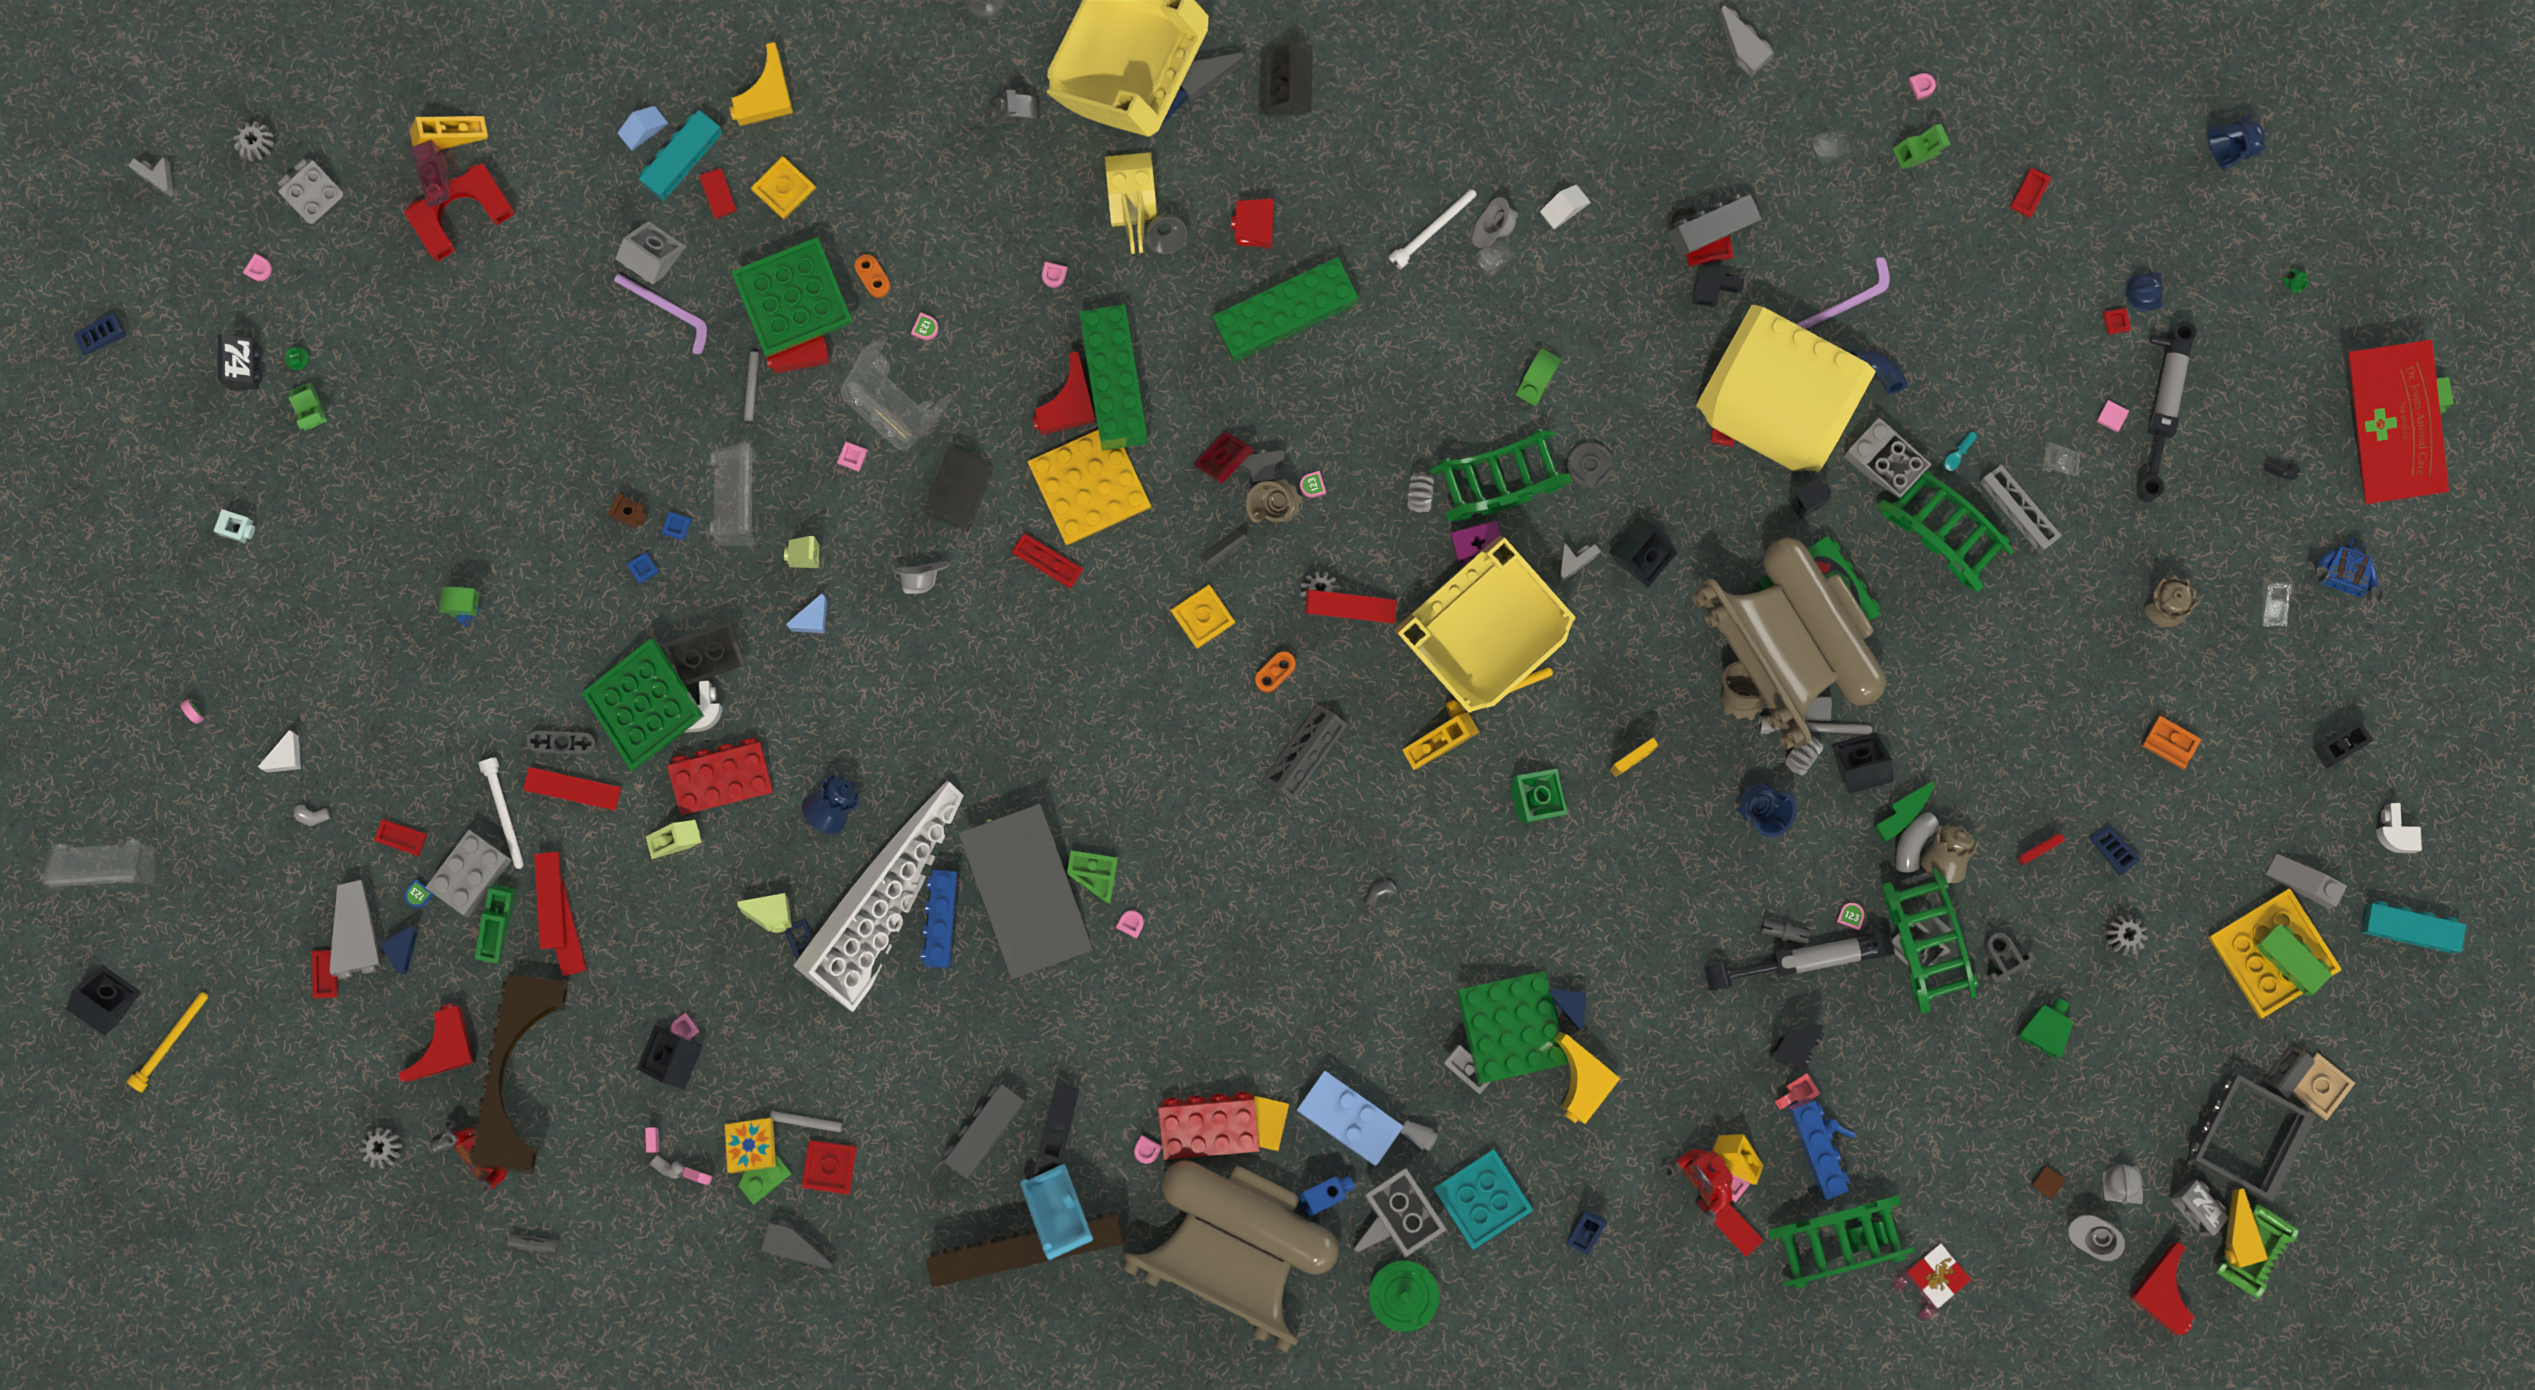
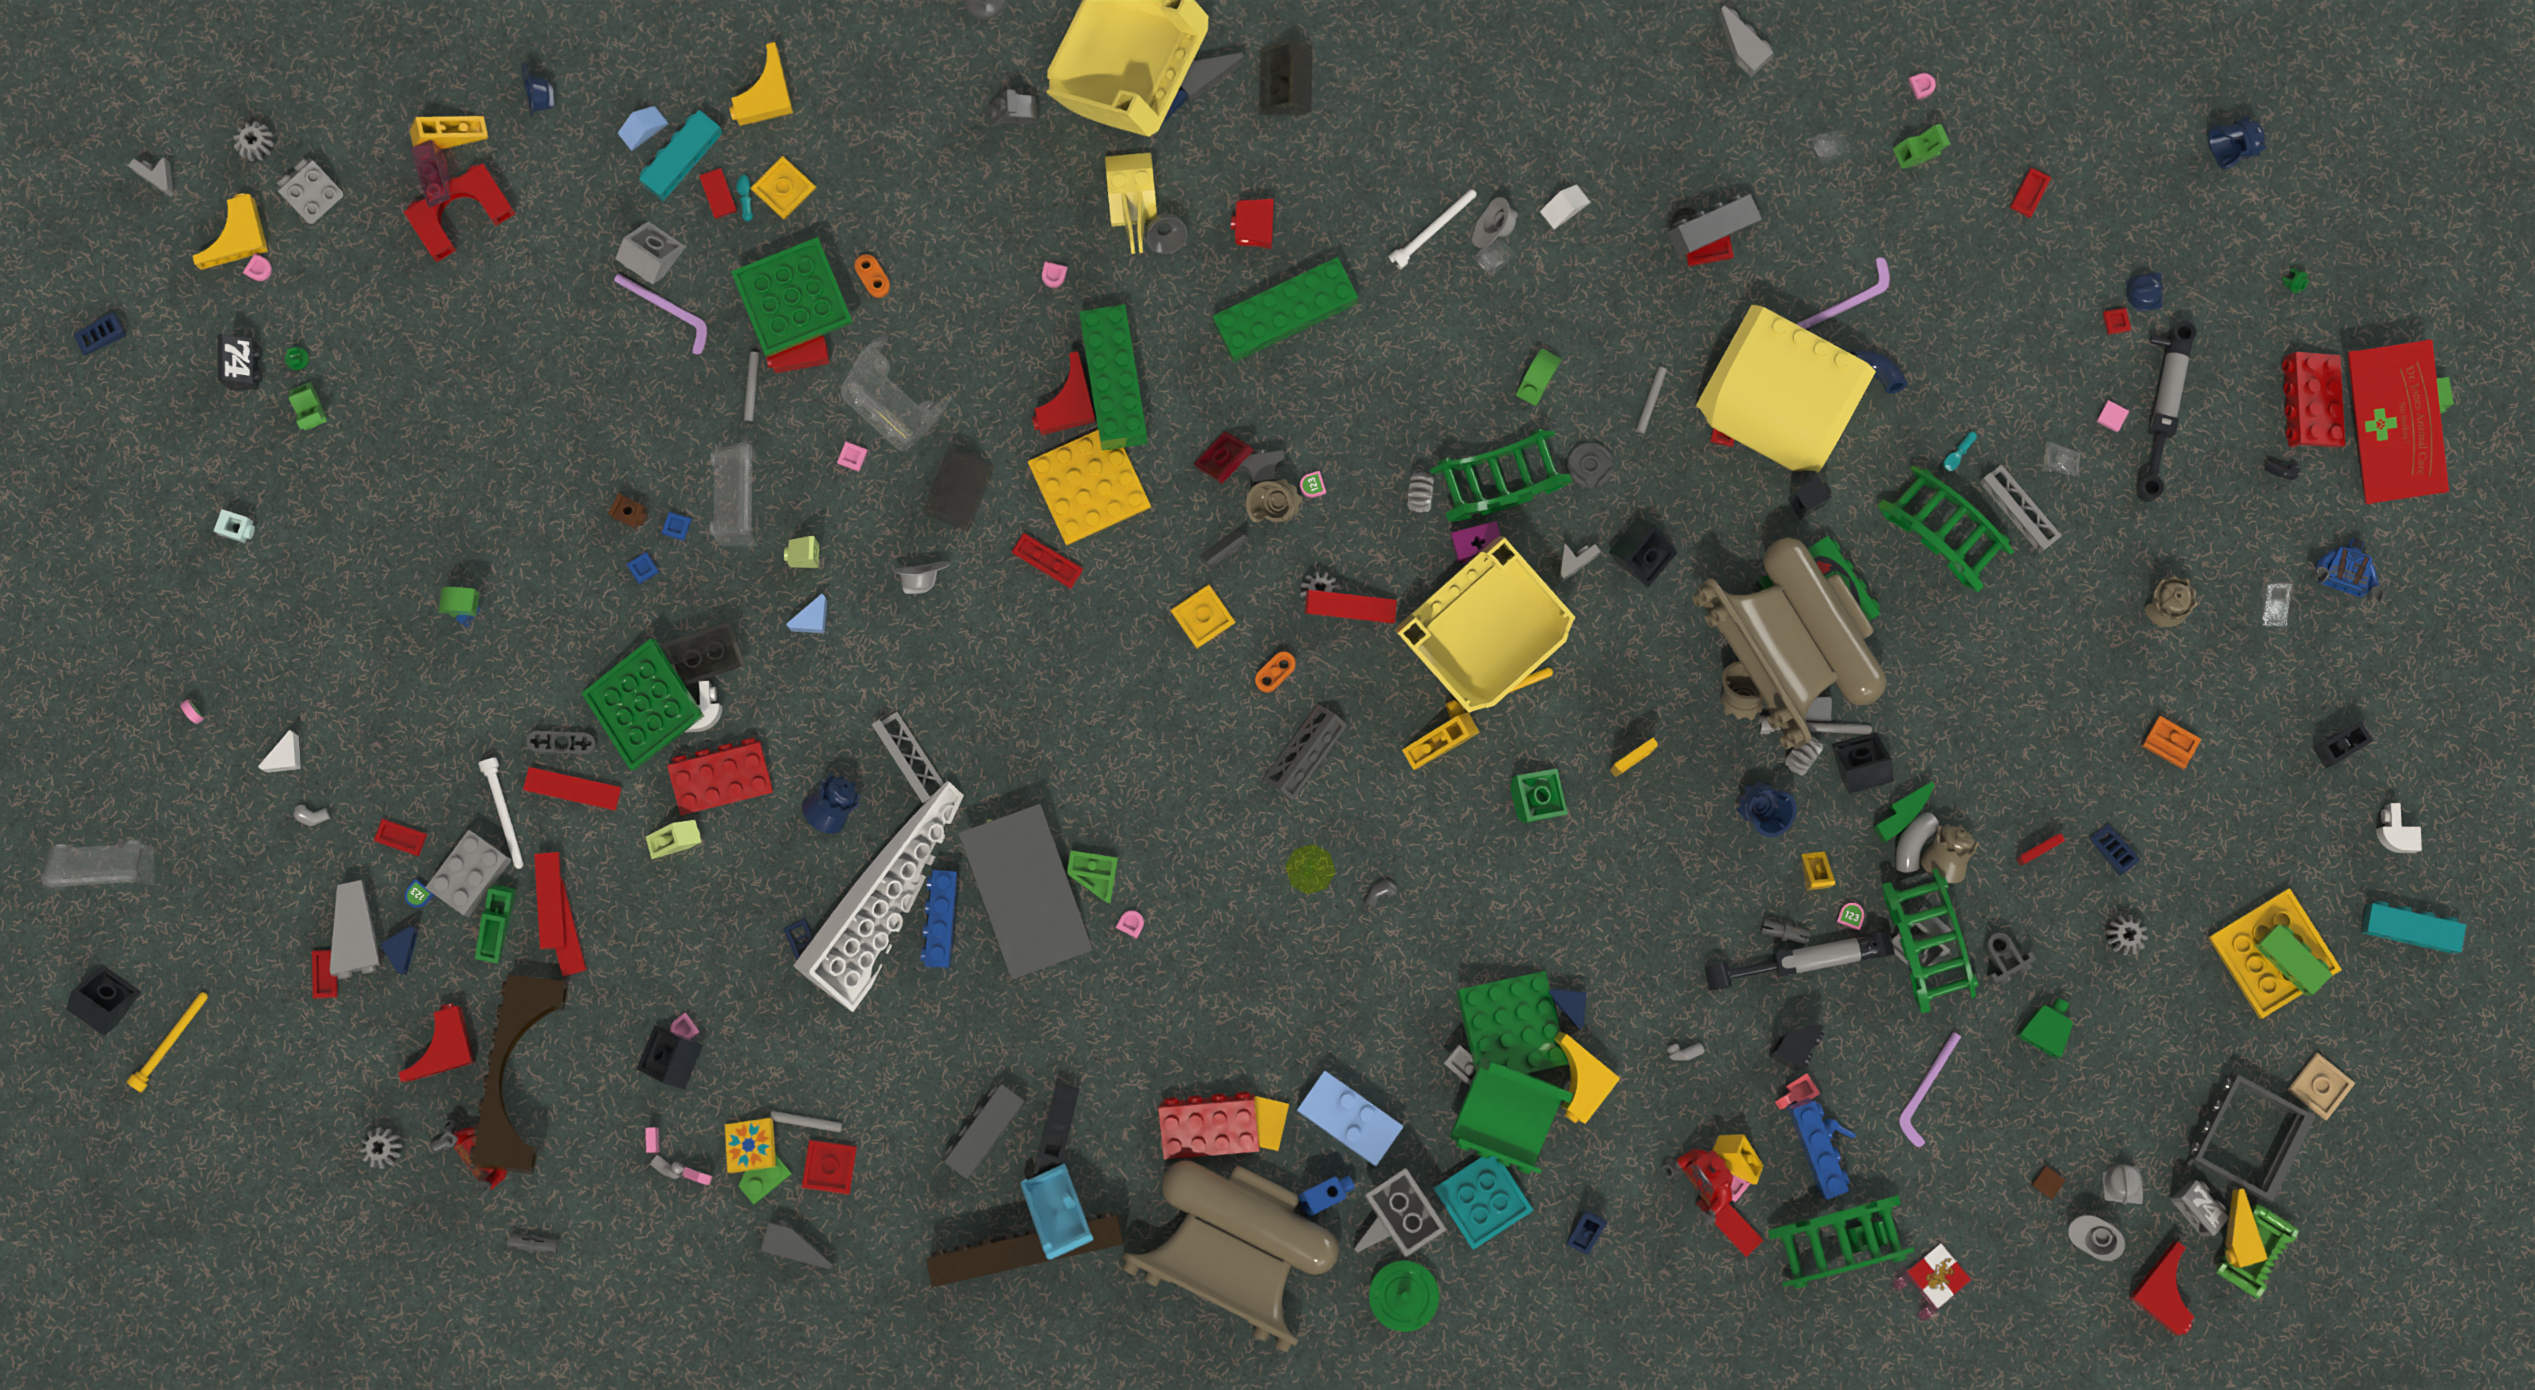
(240, 237): none -> yellow arch
(538, 91): none -> dark blue piece
(743, 188): none -> teal piece
(768, 912): yellowish green slope -> none
(901, 761): none -> light grey fence
(925, 327): tile -> none
(1146, 1150): bright pink tile -> none
(1310, 869): none -> clear neon green piece
(1420, 1135): light grey cone -> none
(1507, 1115): none -> green panel
(1651, 399): none -> light grey bar
(1685, 1054): none -> light grey arm
(1709, 284): black brick -> none
(1817, 871): none -> yellow slope
(1887, 459): light grey slope -> none
(1909, 1110): none -> lavender piece
(2289, 1071): dark grey slope -> none
(2306, 881): light grey slope -> none
(2314, 400): none -> red bracket

